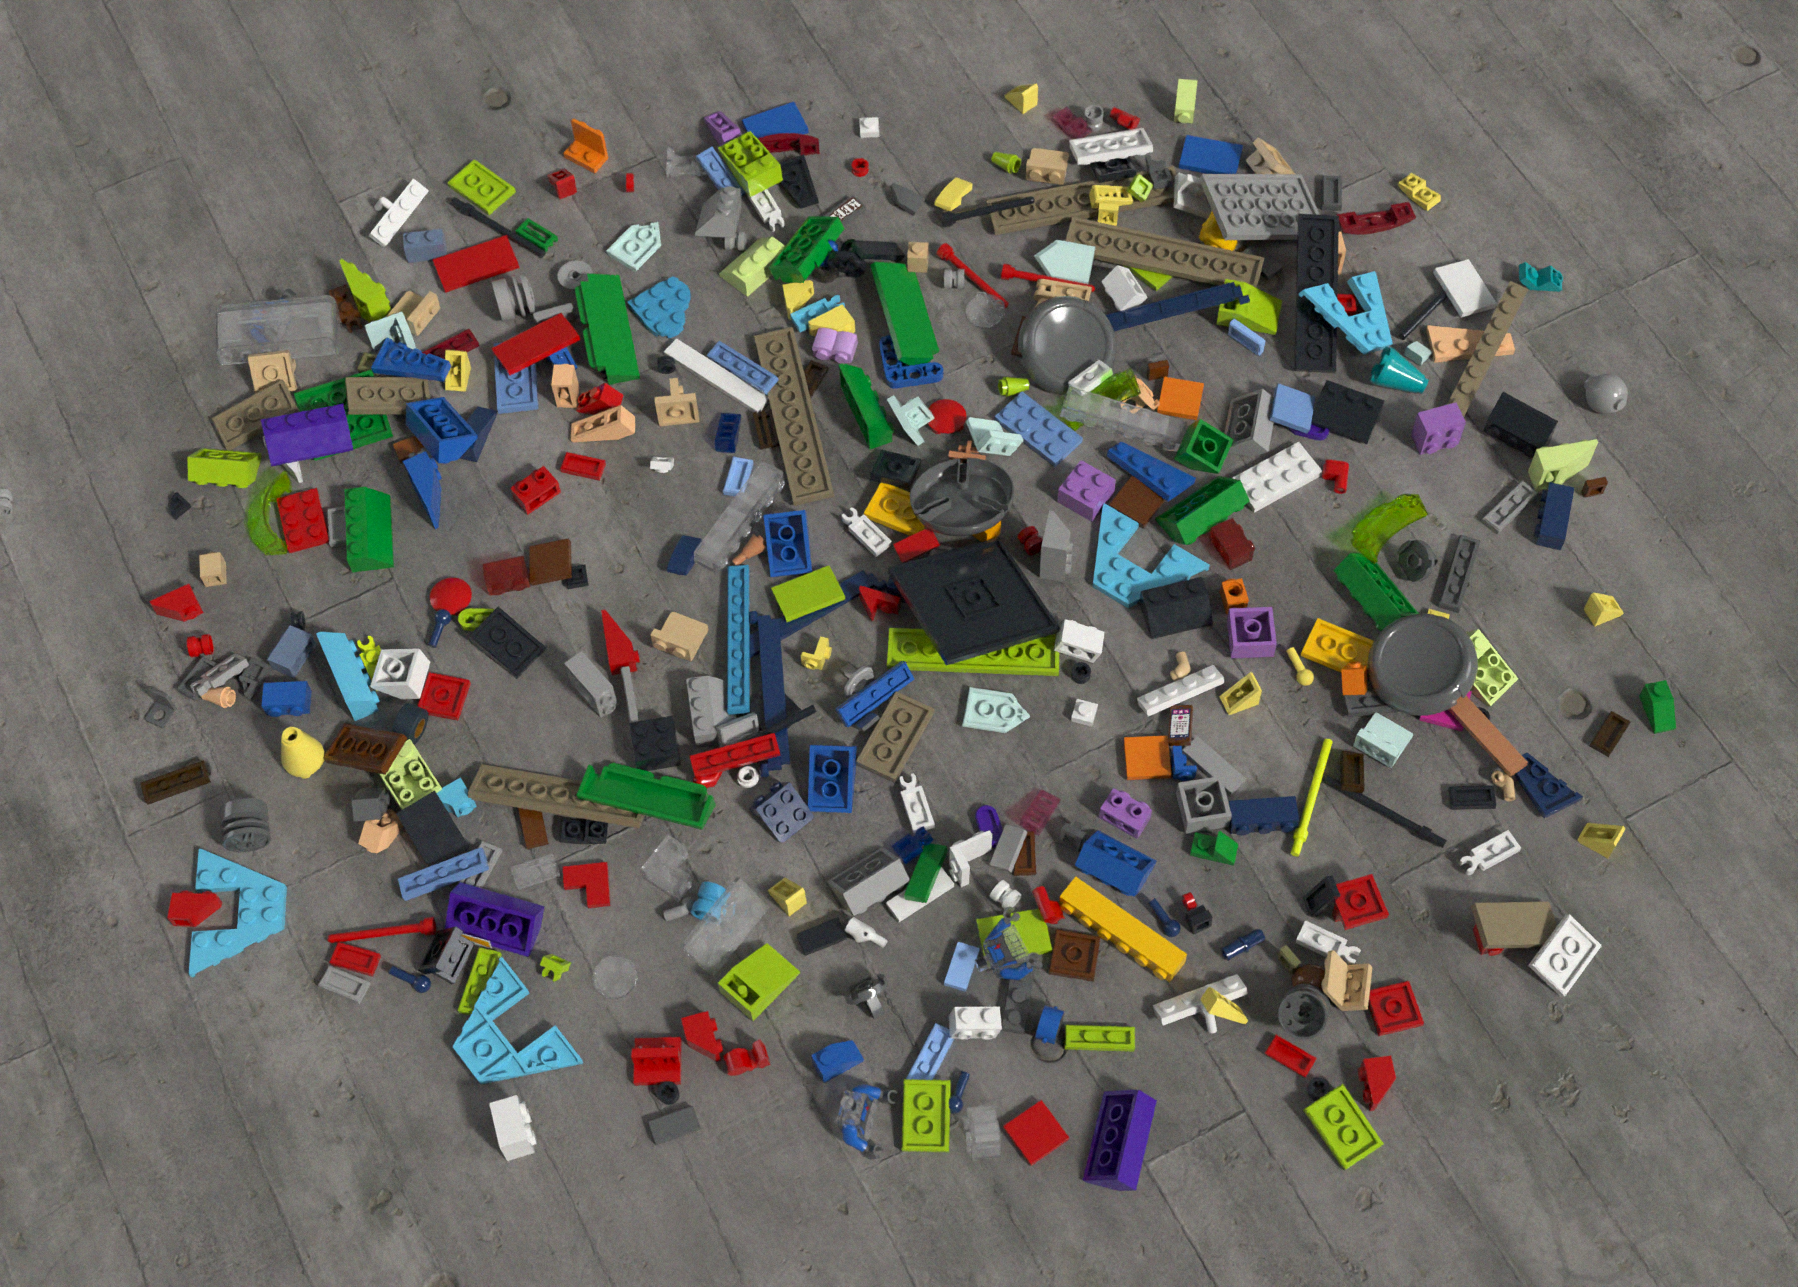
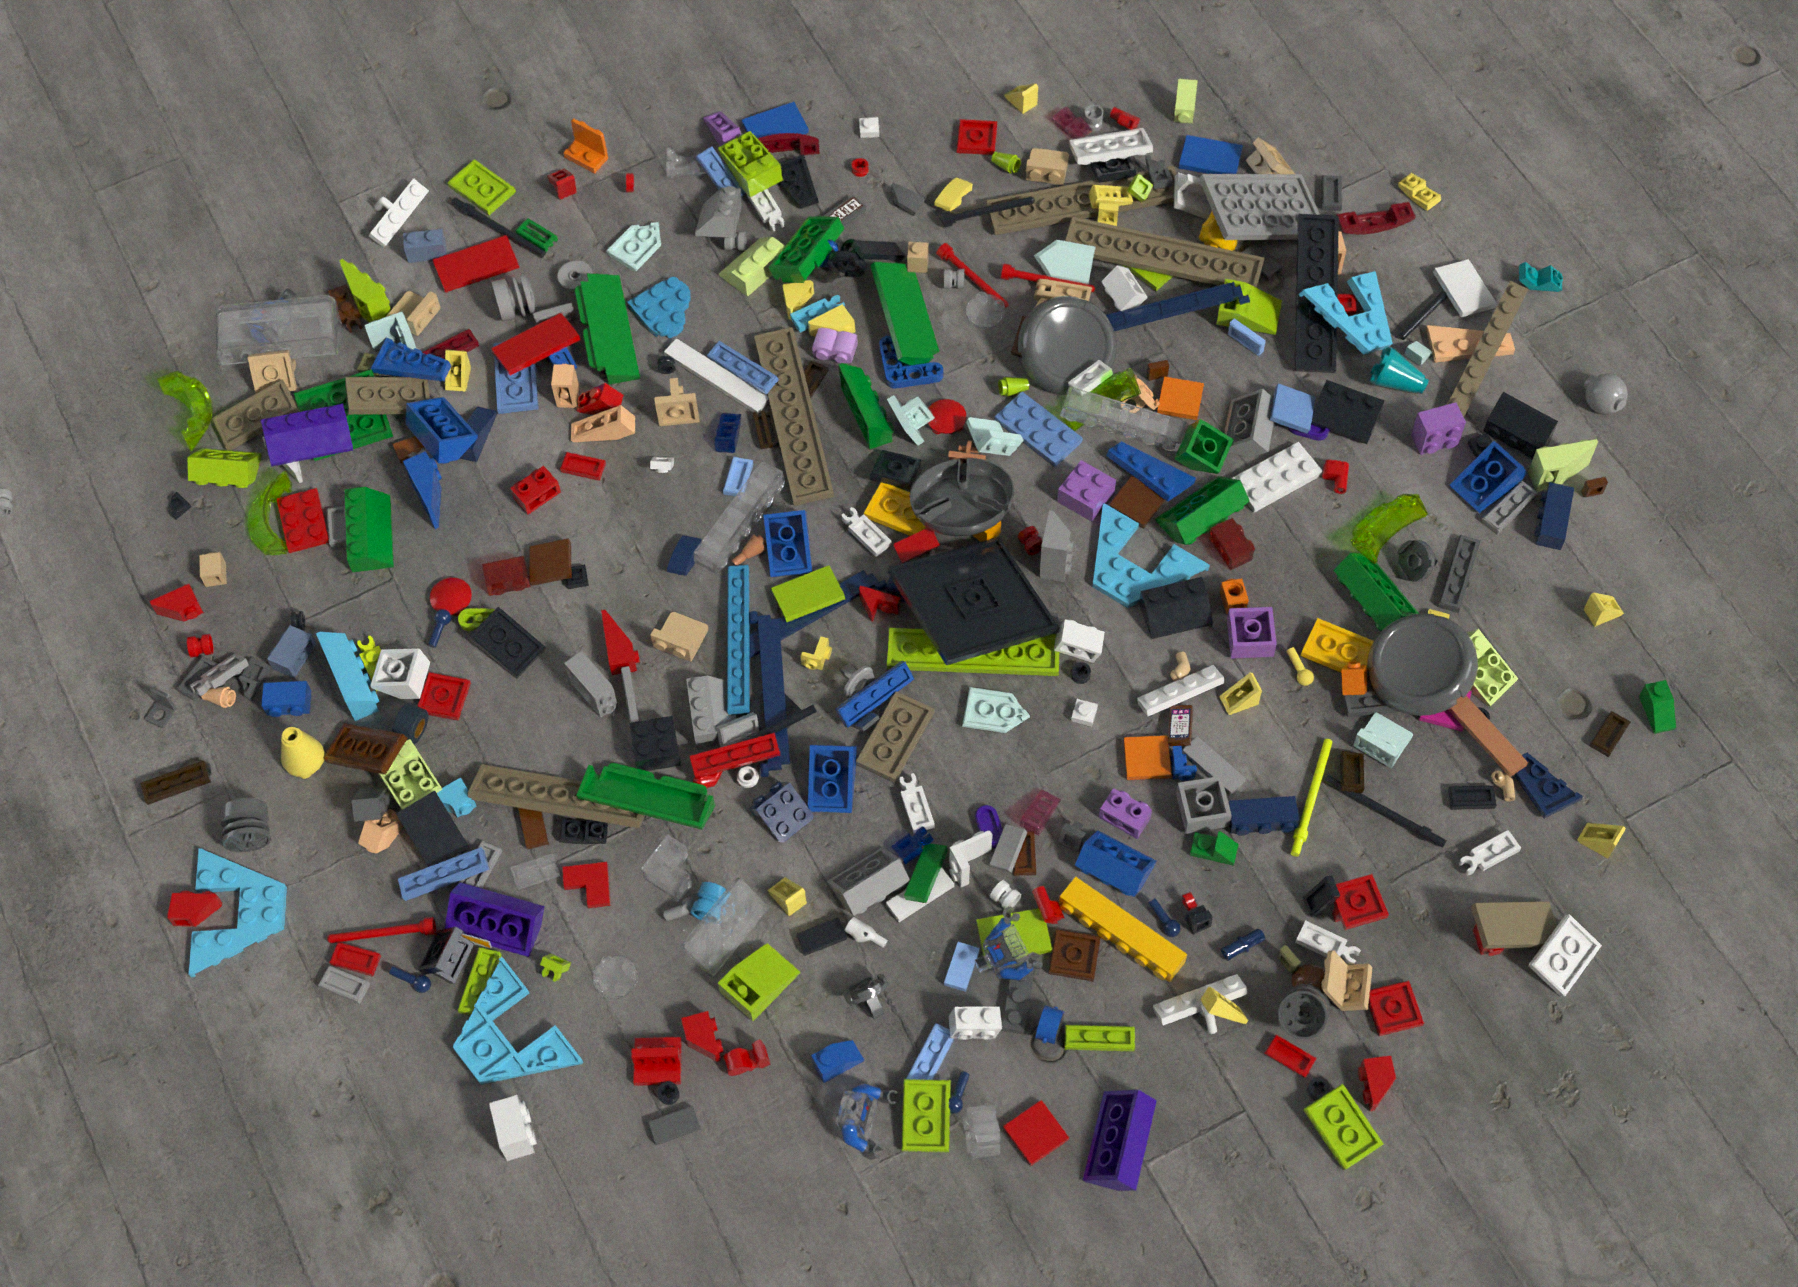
(195, 397): none -> clear neon green windscreen
(977, 137): none -> red tile
(1479, 444): none -> black plate
(1488, 477): none -> blue slope

